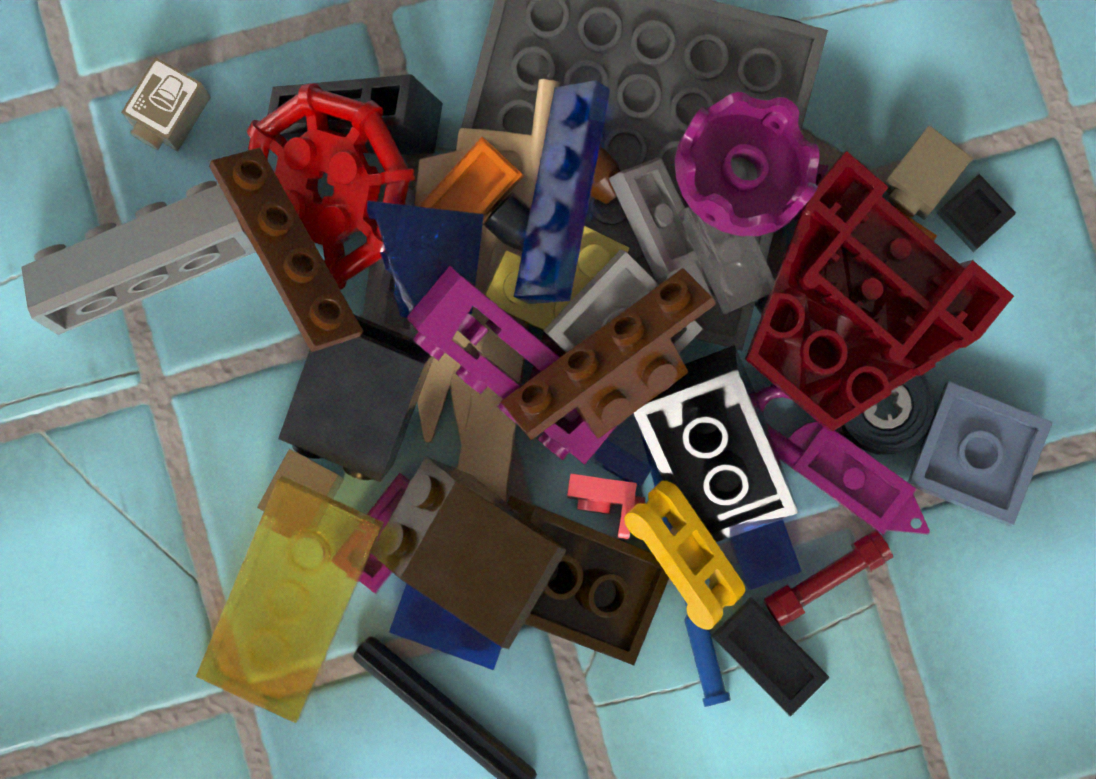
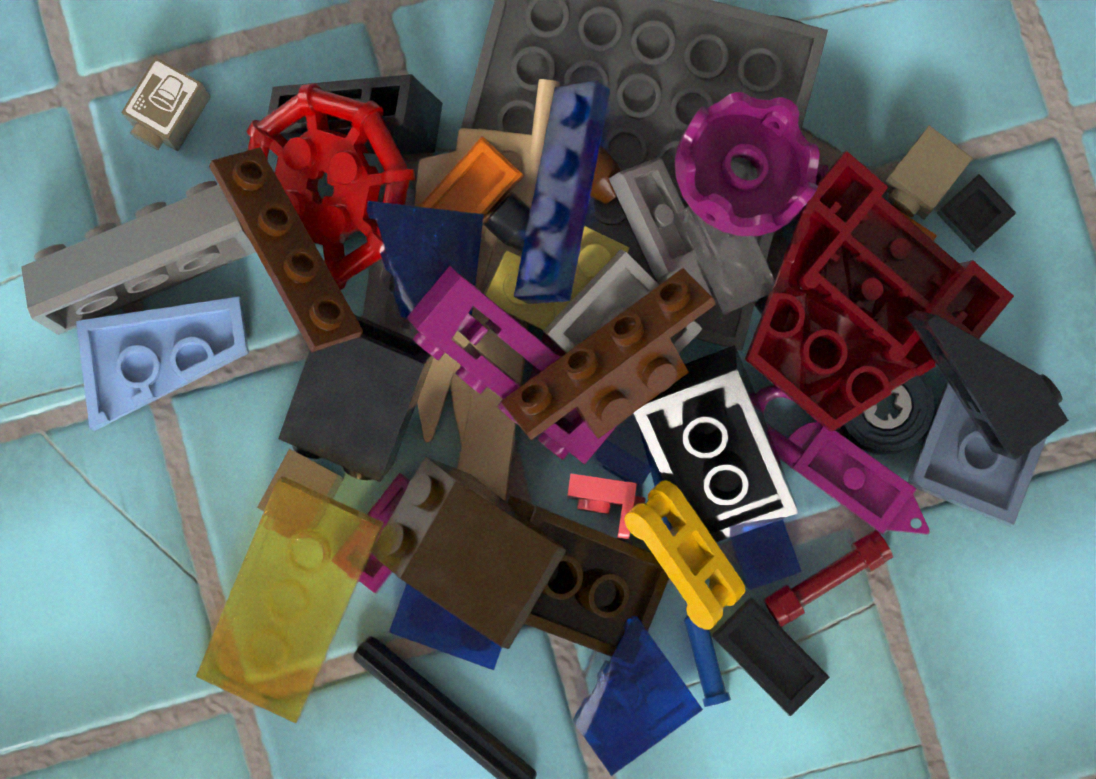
(154, 352): none -> light blue wing
(634, 701): none -> clear blue slope
(1003, 398): none -> black slope

